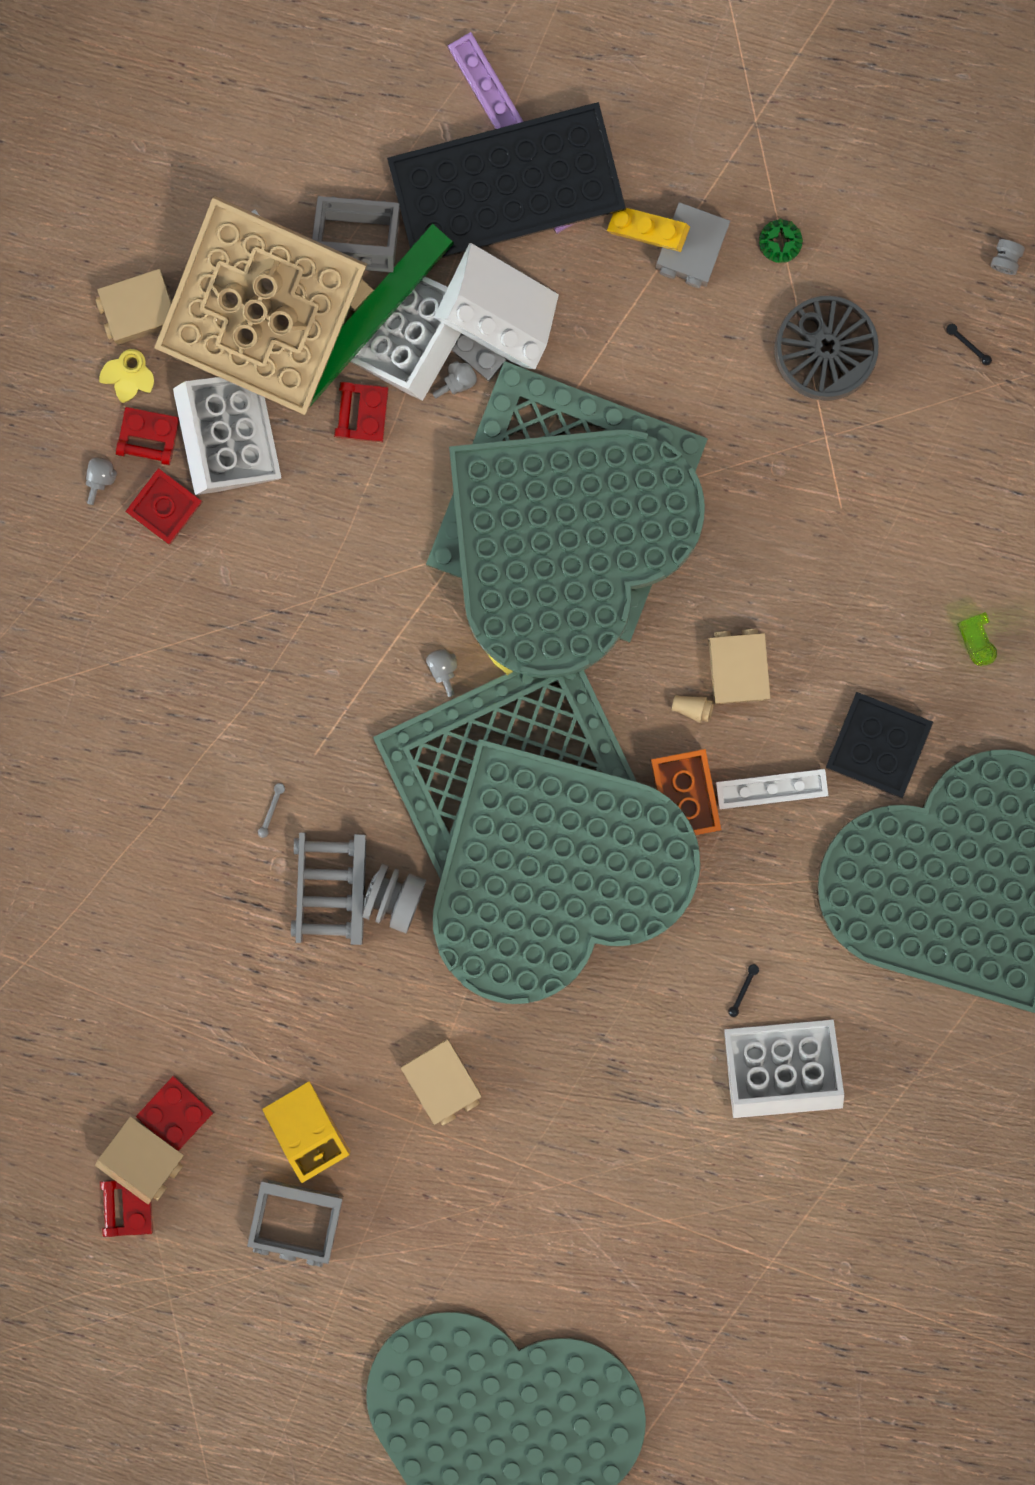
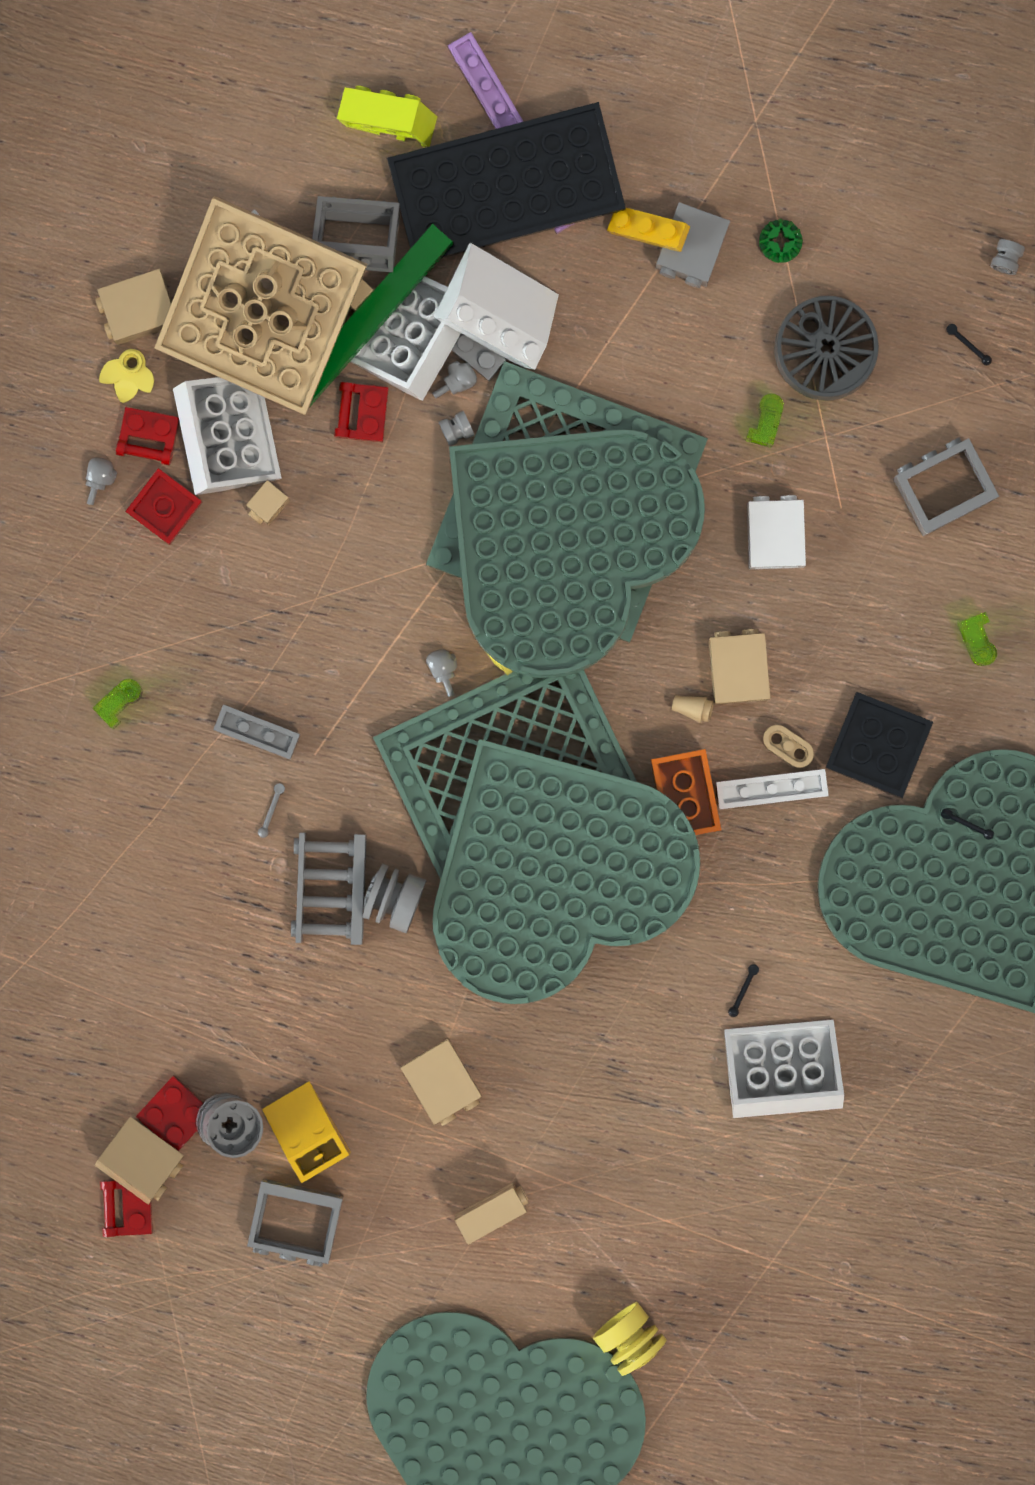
(117, 700): none -> clear neon green leg
(237, 1137): none -> light grey wheel
(256, 732): none -> light grey plate
(267, 503): none -> tan brick
(387, 114): none -> neon yellow wedge
(456, 428): none -> light grey wheel
(492, 1212): none -> tan brick
(627, 1336): none -> light yellow wheel
(770, 413): none -> clear neon green leg
(776, 533): none -> white brick
(787, 746): none -> tan plate
(931, 459): none -> light grey window
(948, 814): none -> black hinge

